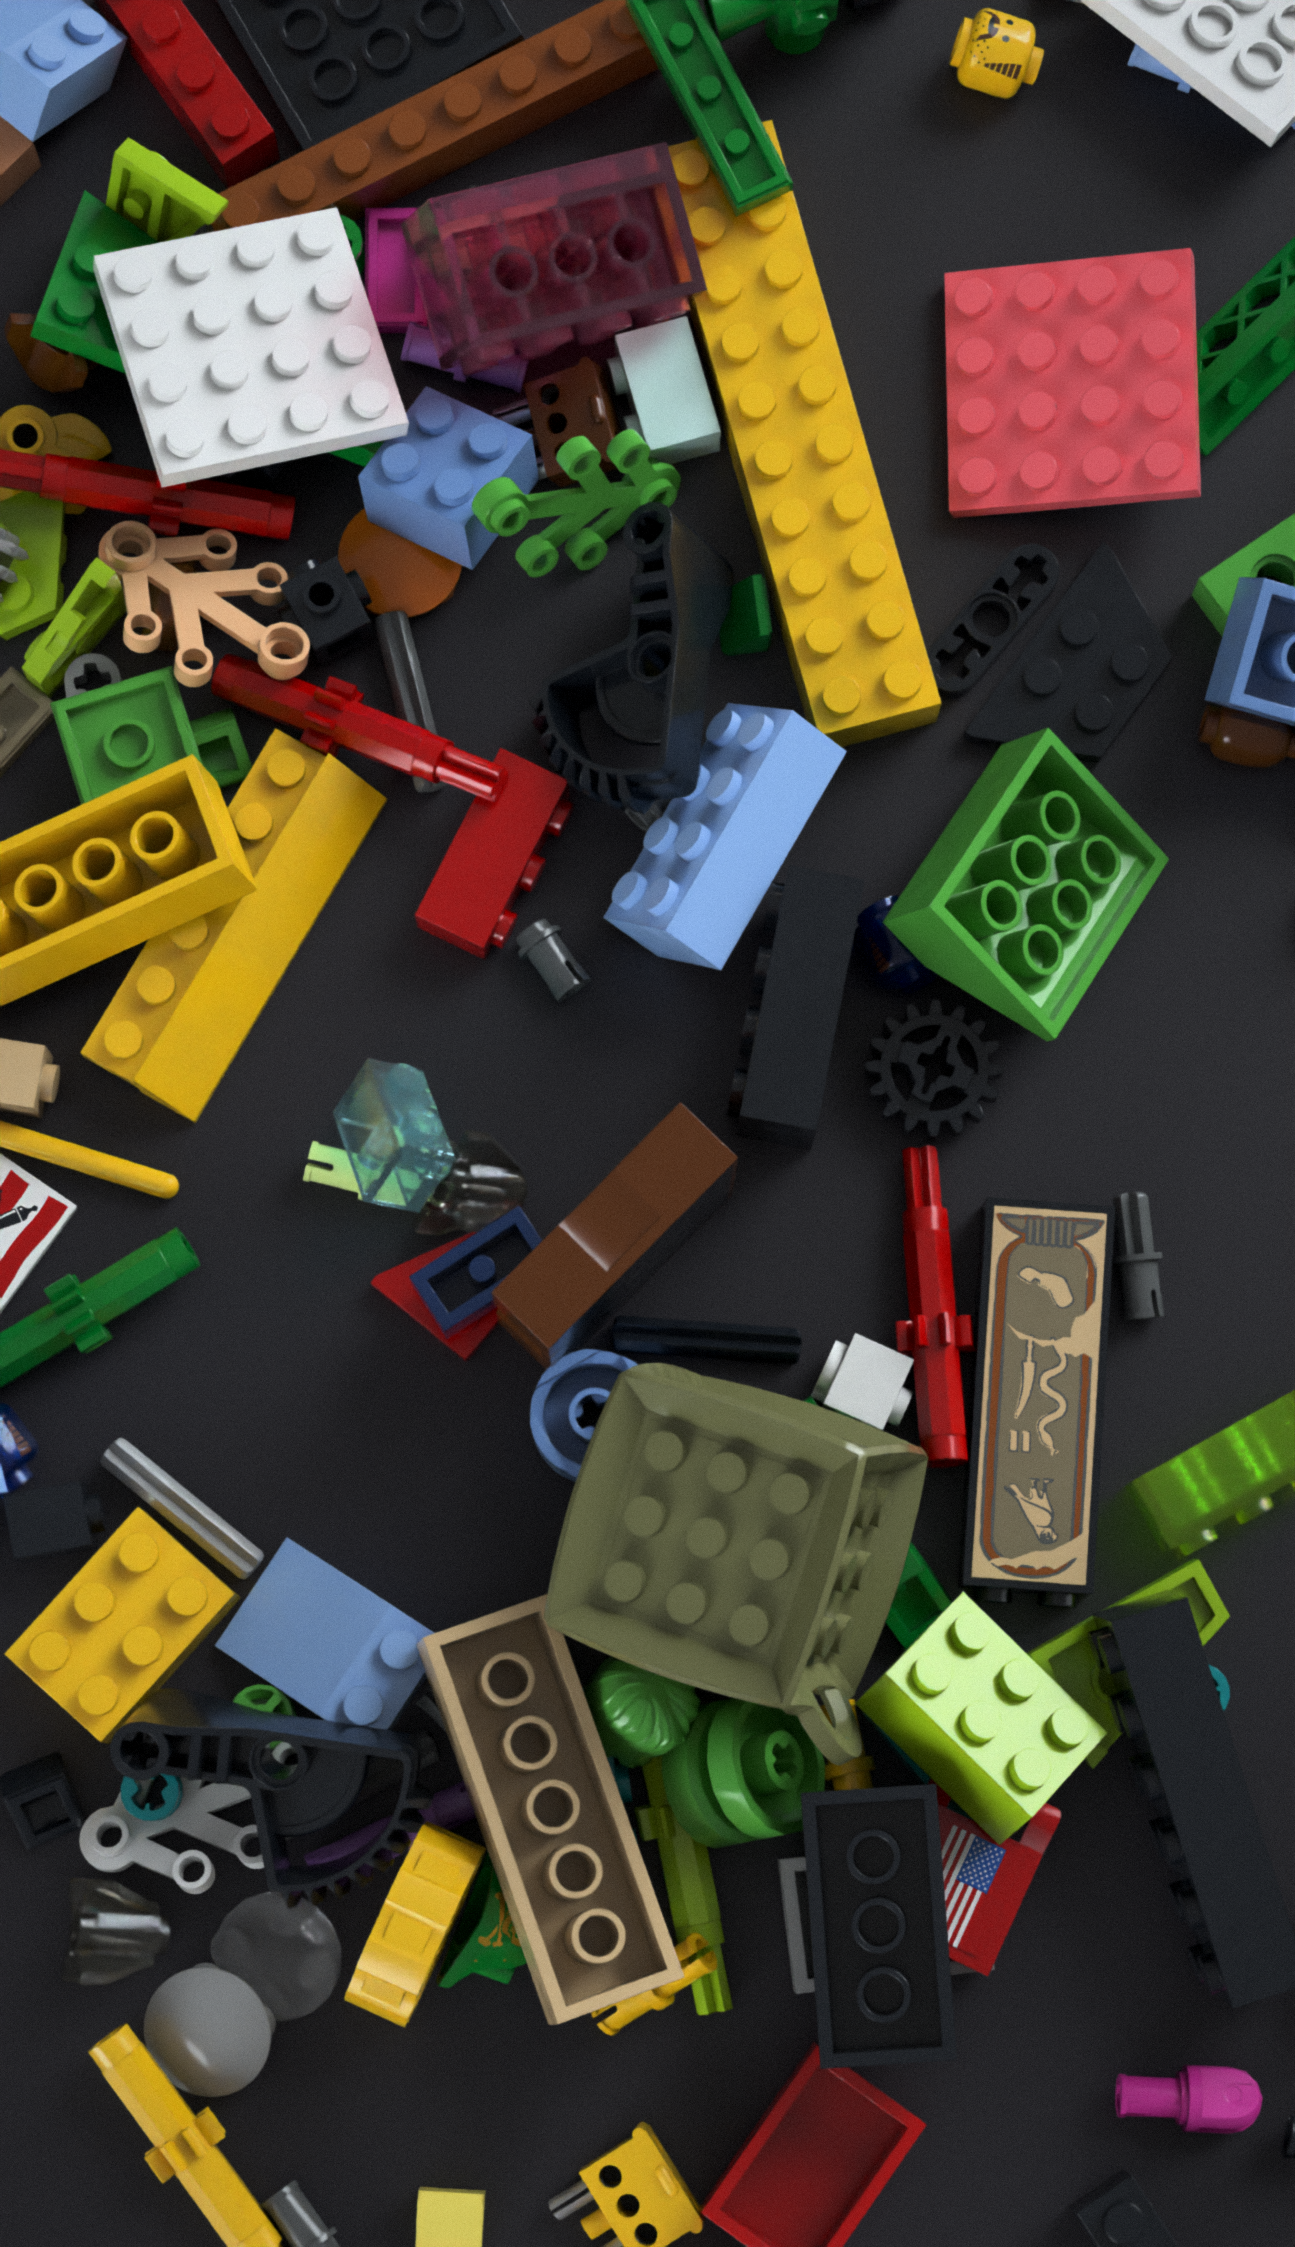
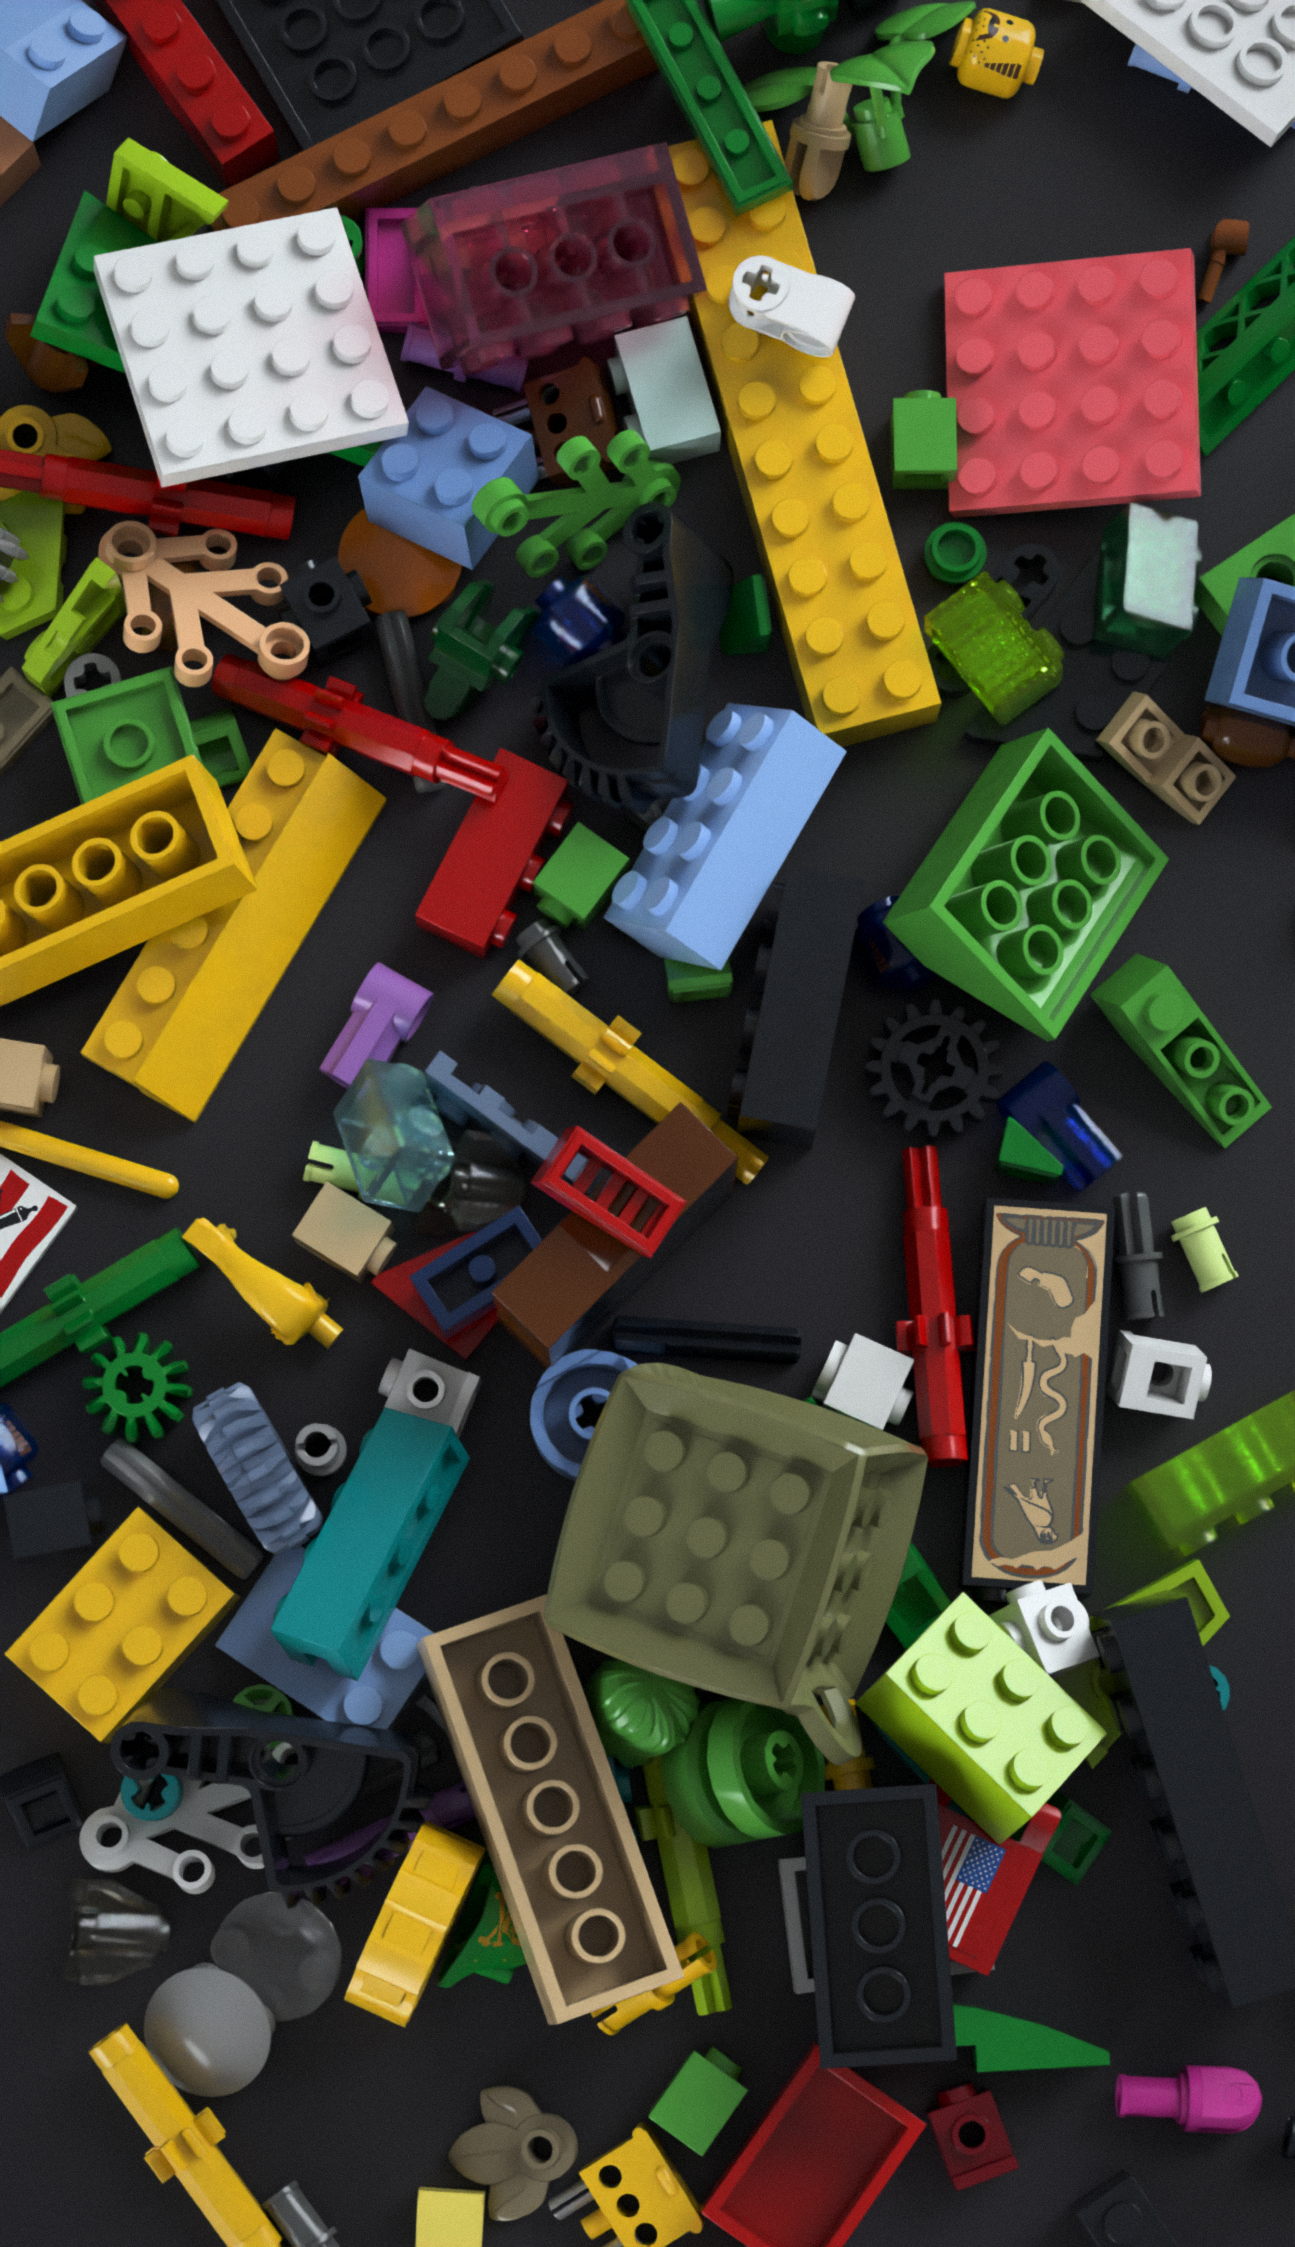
(121, 1403): none -> green gear
(257, 1468): none -> sand blue gear
(282, 1303): none -> yellow animal
(310, 1438): none -> light grey pin
(346, 1234): none -> tan brick
(370, 1542): none -> teal brick
(383, 1015): none -> medium lavender piece
(455, 1393): none -> white brick
(472, 651): none -> dark green hinge
(495, 1116): none -> sand blue wing
(504, 2152): none -> dark tan plate
(572, 1196): none -> red slope
(578, 619): none -> clear blue head
(579, 878): none -> bright green brick
(611, 1059): none -> yellow piece
(696, 983): none -> bright green slope
(699, 2098): none -> bright green brick
(798, 306): none -> white piece
(819, 137): none -> tan arm
(891, 68): none -> bright green plant
(923, 441): none -> bright green brick
(955, 553): none -> green plate
(977, 2163): none -> dark red brick
(995, 646): none -> clear neon green brick
(1015, 2043): none -> green slope
(1024, 1157): none -> green slope
(1048, 1627): none -> white brick
(1051, 1113): none -> clear blue piece
(1075, 1840): none -> green slope
(1147, 580): none -> brick
(1165, 759): none -> tan slope
(1173, 1395): none -> white brick
(1181, 1047): none -> bright green slope
(1204, 1249): none -> yellowish green pin
(1227, 238): none -> dark orange hand

